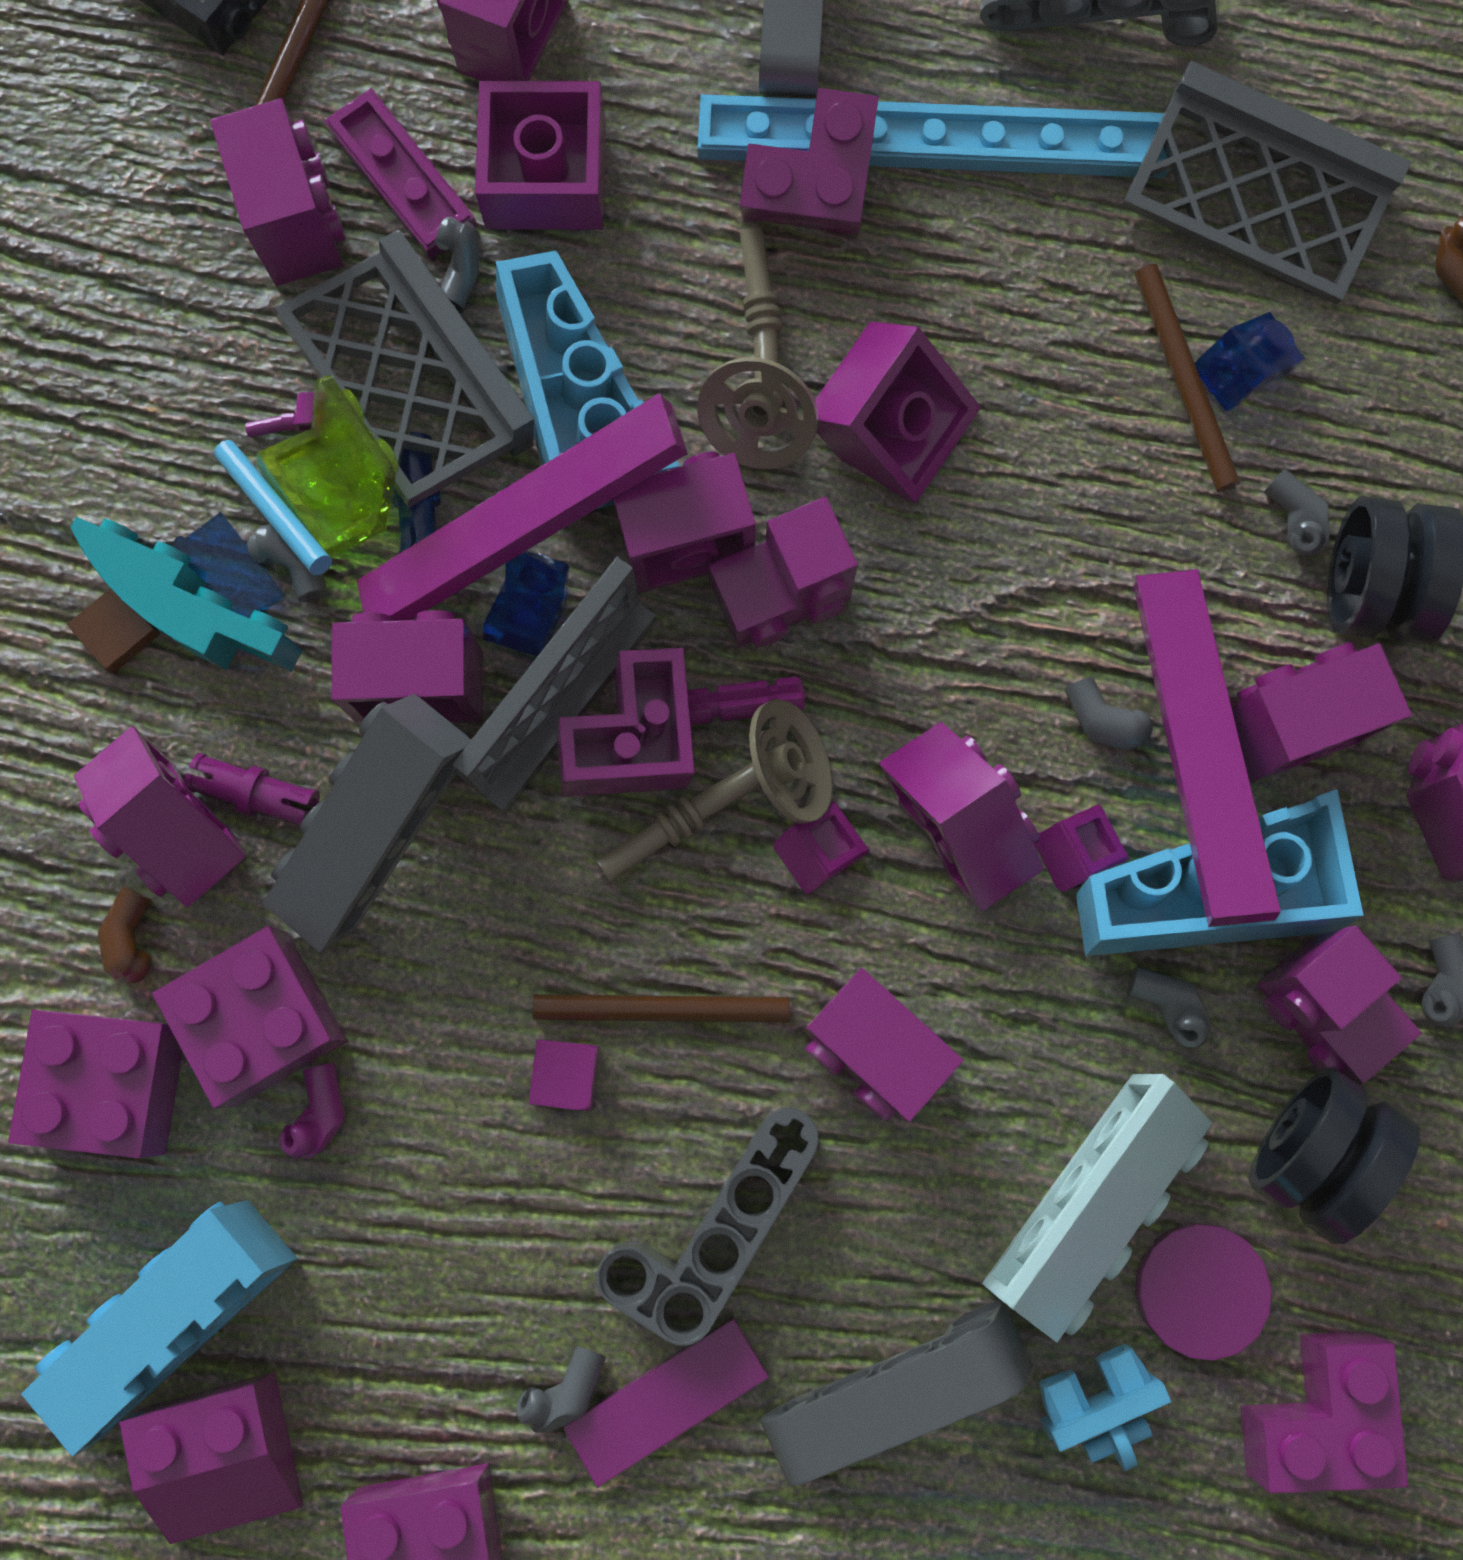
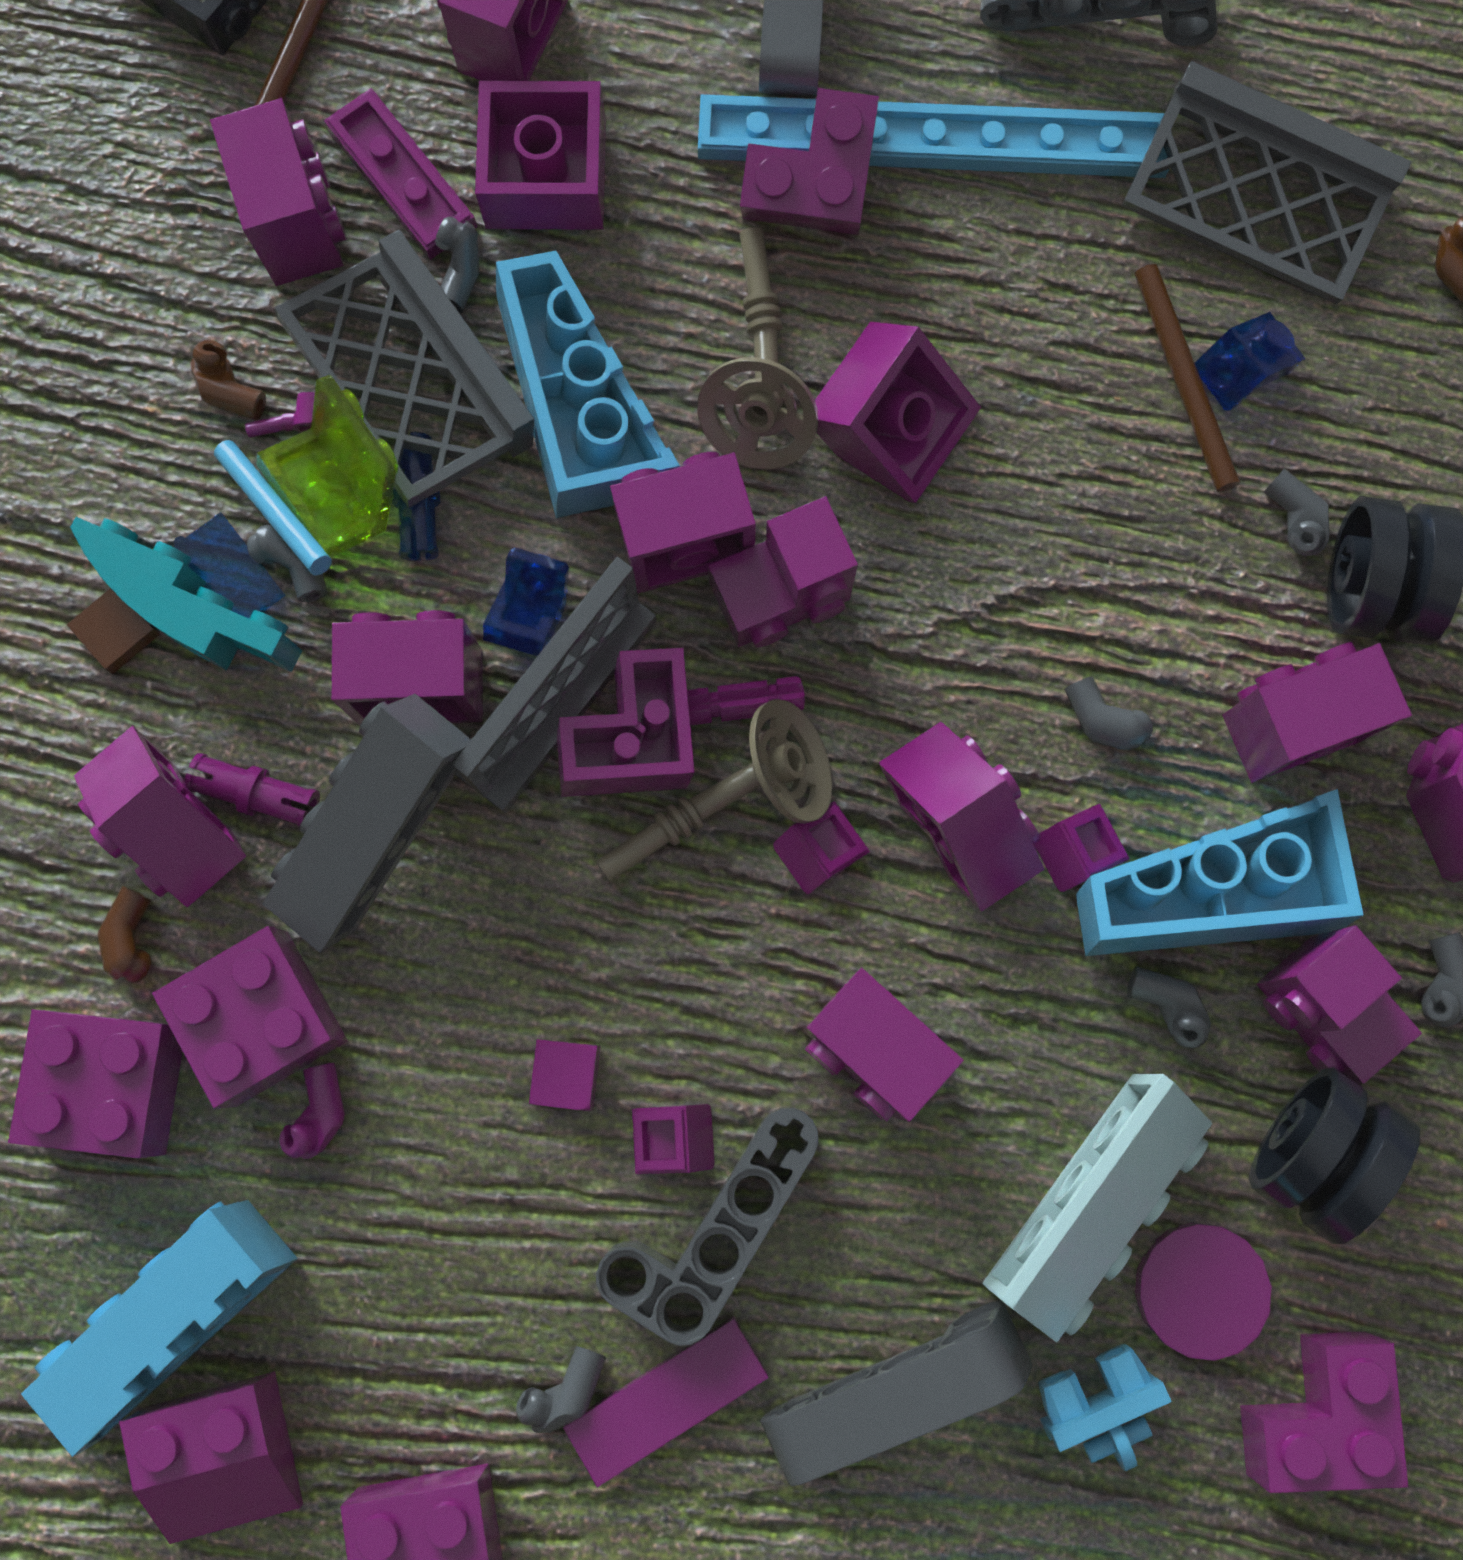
(218, 384): none -> reddish brown arm
(526, 512): magenta tile -> none
(661, 1008): reddish brown bar -> none
(673, 1139): none -> magenta slope
(1205, 751): magenta tile -> none

